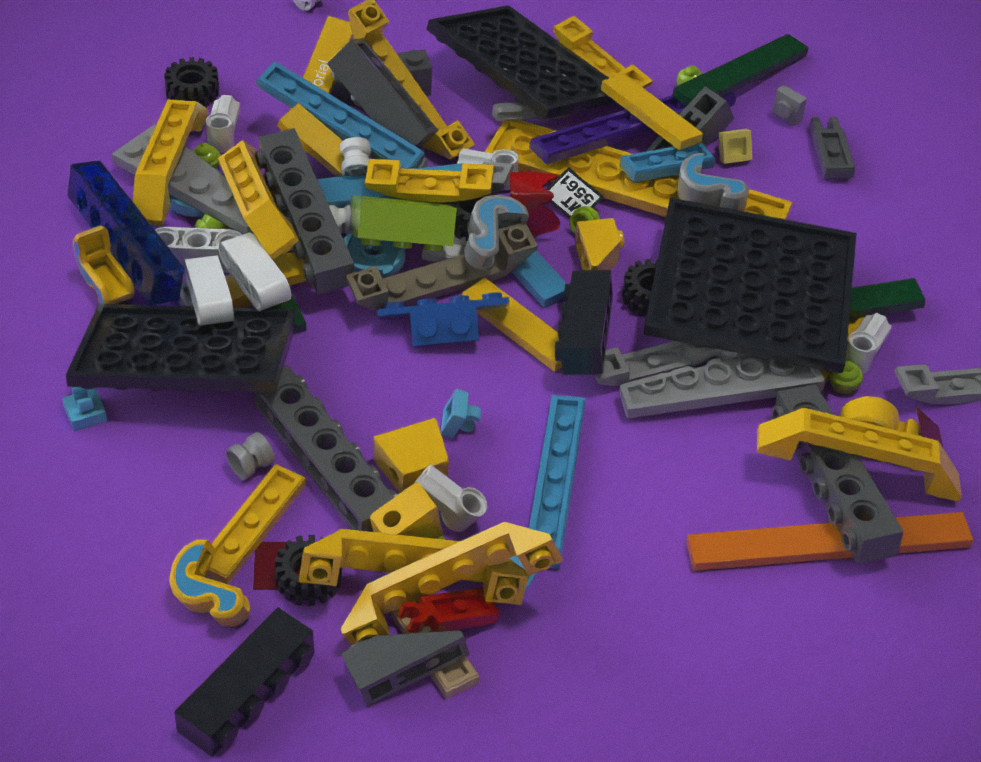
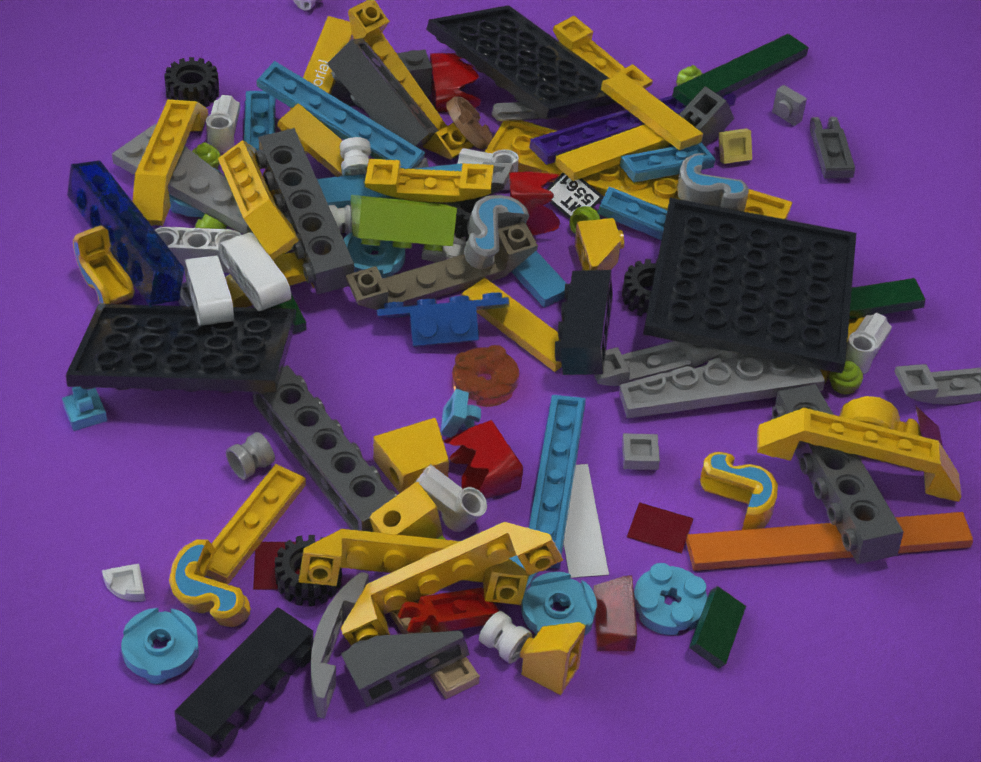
(125, 582): none -> white tile
(161, 663): none -> medium azure plate
(259, 116): none -> dark azure tile
(323, 674): none -> light grey slope
(449, 77): none -> red piece
(467, 121): none -> medium nougat tile
(490, 361): none -> clear orange plate
(490, 460): none -> red piece
(504, 636): none -> white wheel
(553, 655): none -> yellow slope
(558, 587): none -> medium azure plate
(583, 535): none -> white sticker
(608, 152): none -> yellow tile
(615, 615): none -> clear red slope
(633, 212): none -> dark azure tile
(640, 451): none -> light grey plate
(660, 527): none -> dark red sticker
(675, 582): none -> medium azure plate
(717, 627): none -> dark green tile
(741, 483): none -> yellow animal

